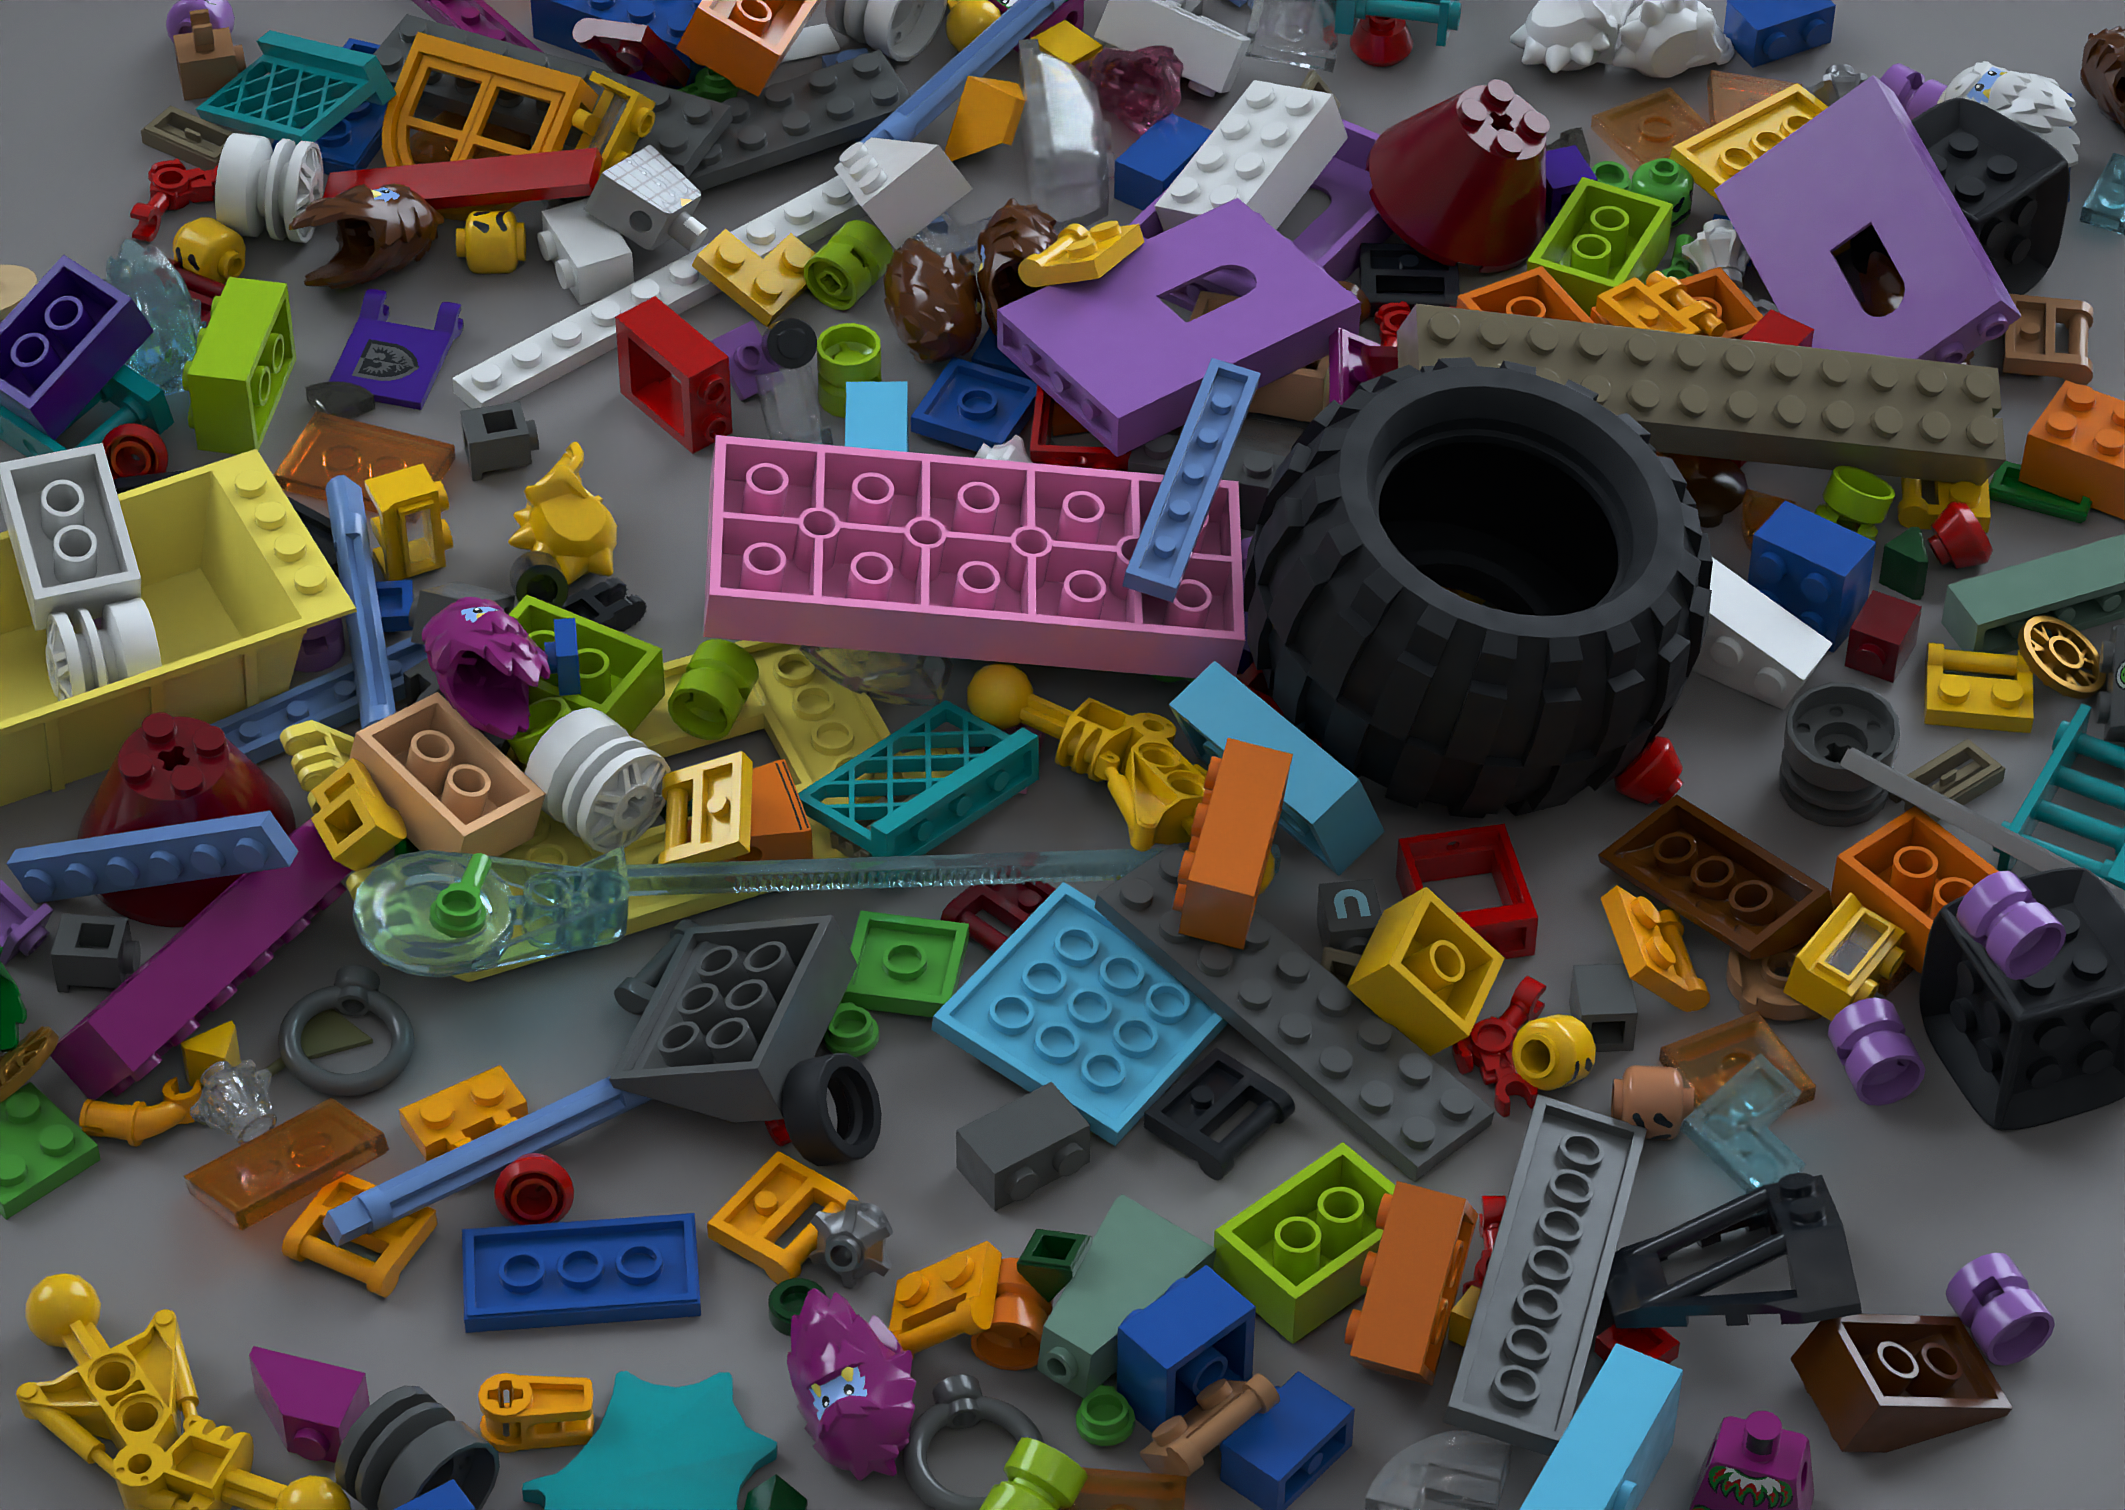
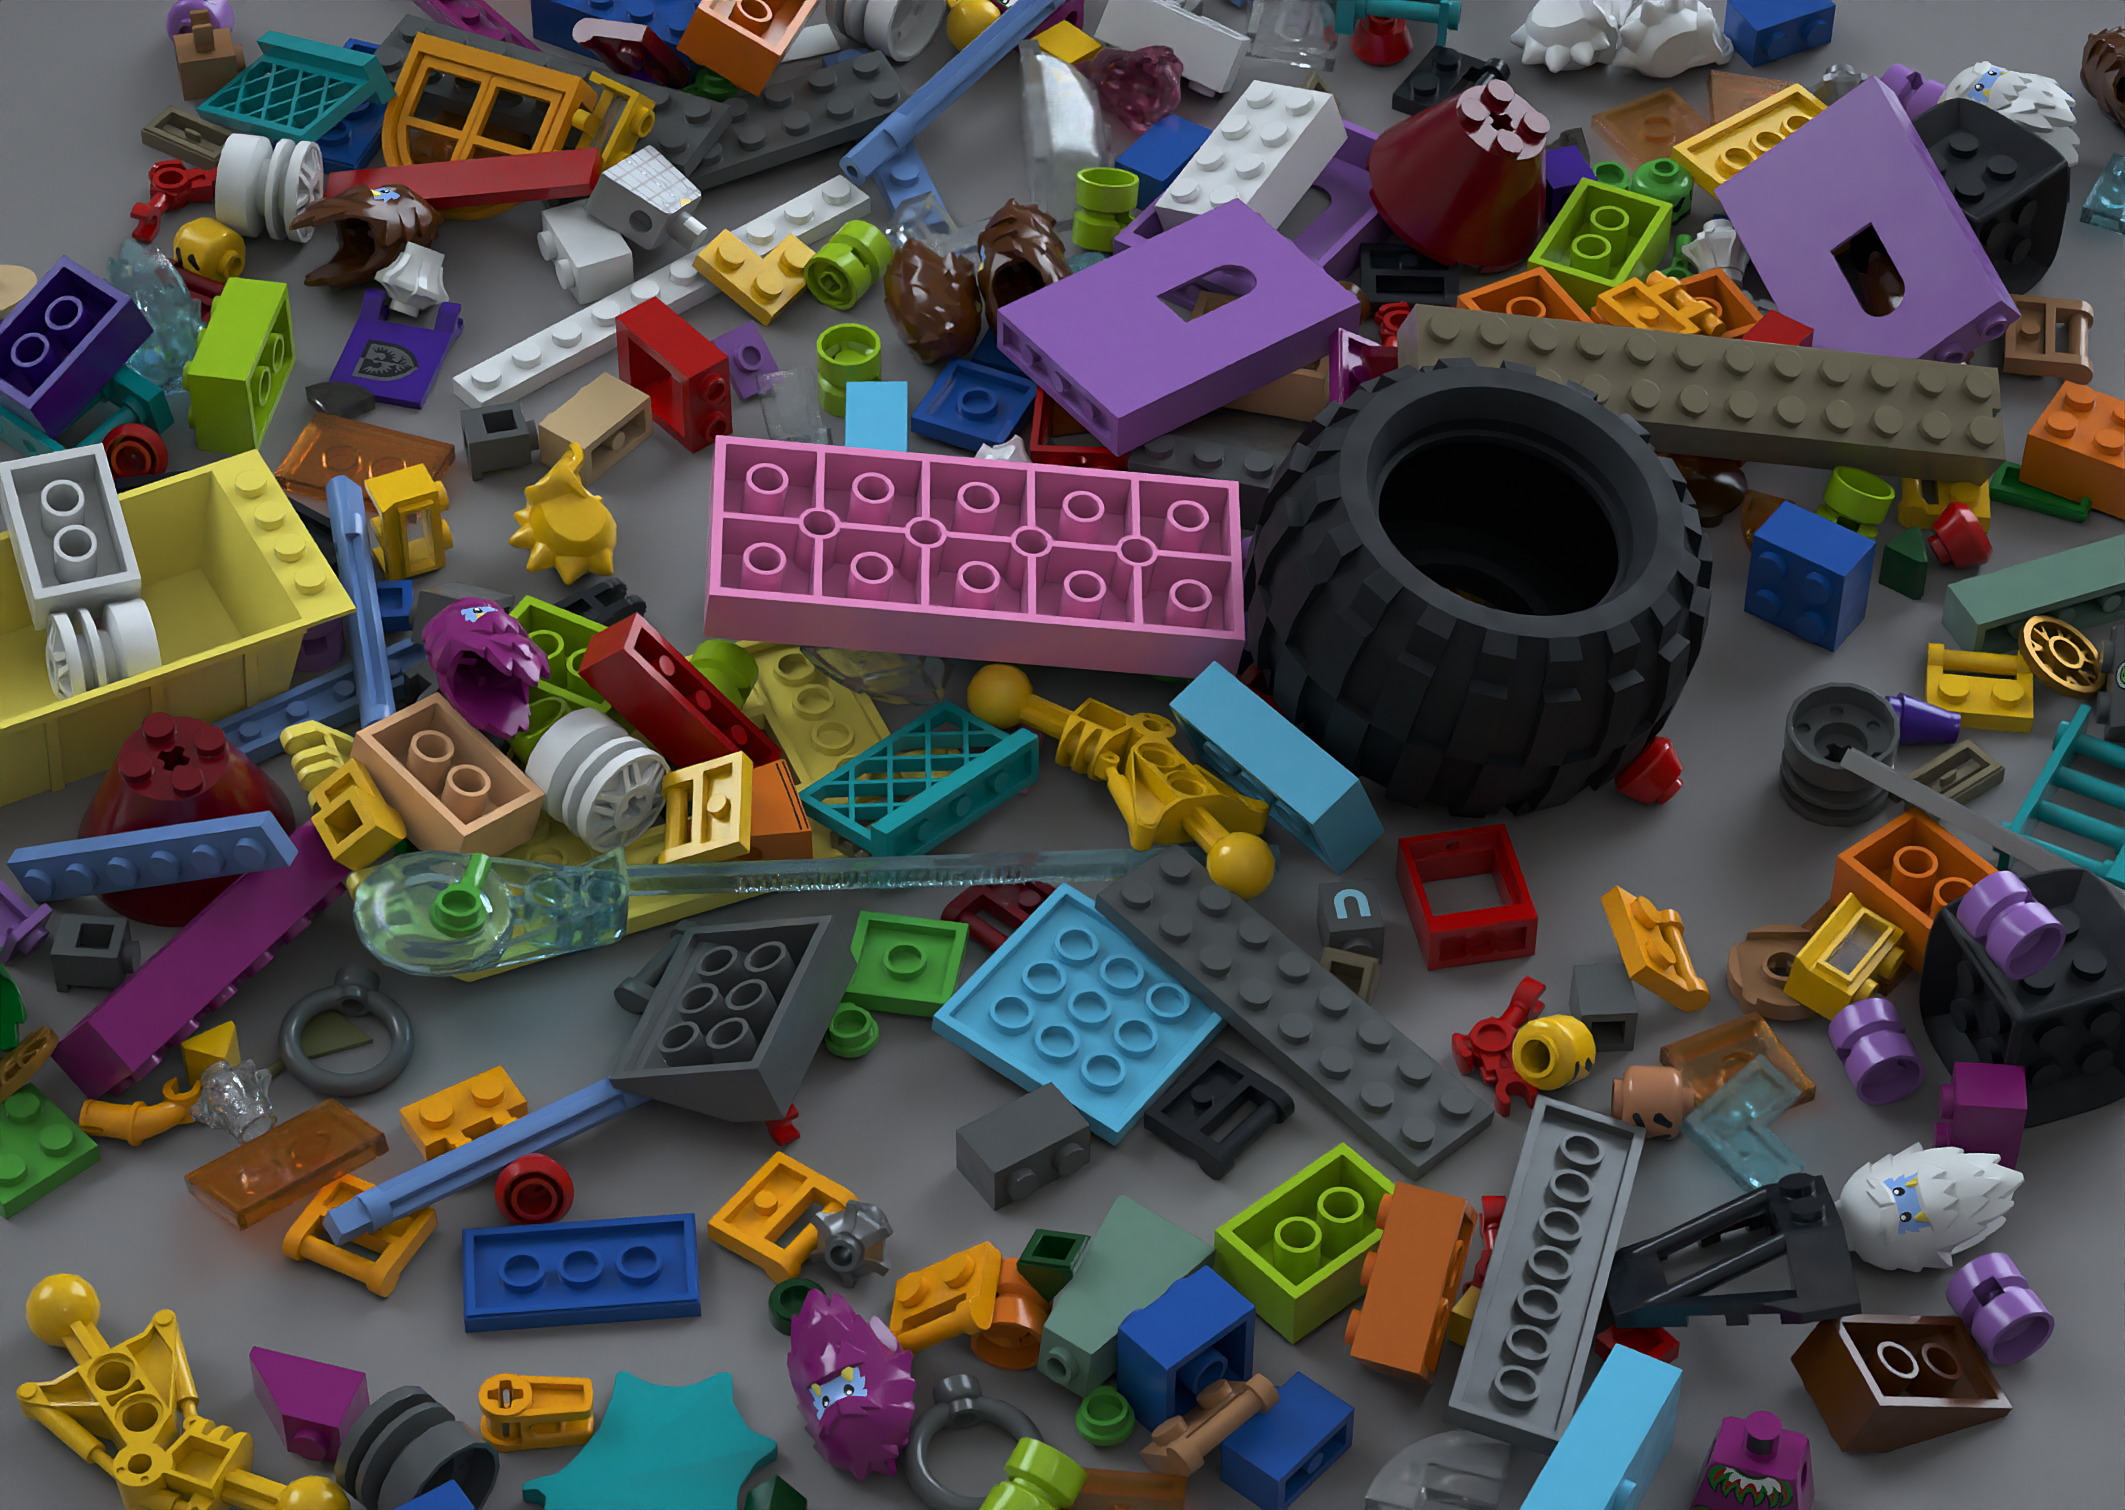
(414, 280): none -> white rock
(492, 242): yellow head -> none
(539, 577): black brick -> none
(564, 657): blue plate -> none
(604, 419): none -> tan brick
(669, 697): none -> red brick
(789, 343): black brick -> none
(808, 1116): black tyre -> none
(901, 184): white wedge -> none
(985, 116): light orange slope -> none
(1081, 254): yellow plate -> none
(1105, 205): none -> lime wheel
(1191, 480): medium blue plate -> none
(1231, 842): orange brick -> none
(1426, 972): yellow brick -> none
(1443, 75): none -> black plate
(1720, 880): reddish brown slope -> none
(1756, 642): white wedge -> none
(1883, 636): dark red brick -> none
(1923, 721): none -> dark purple cone
(1924, 1206): none -> white head
(1983, 1110): none -> magenta brick

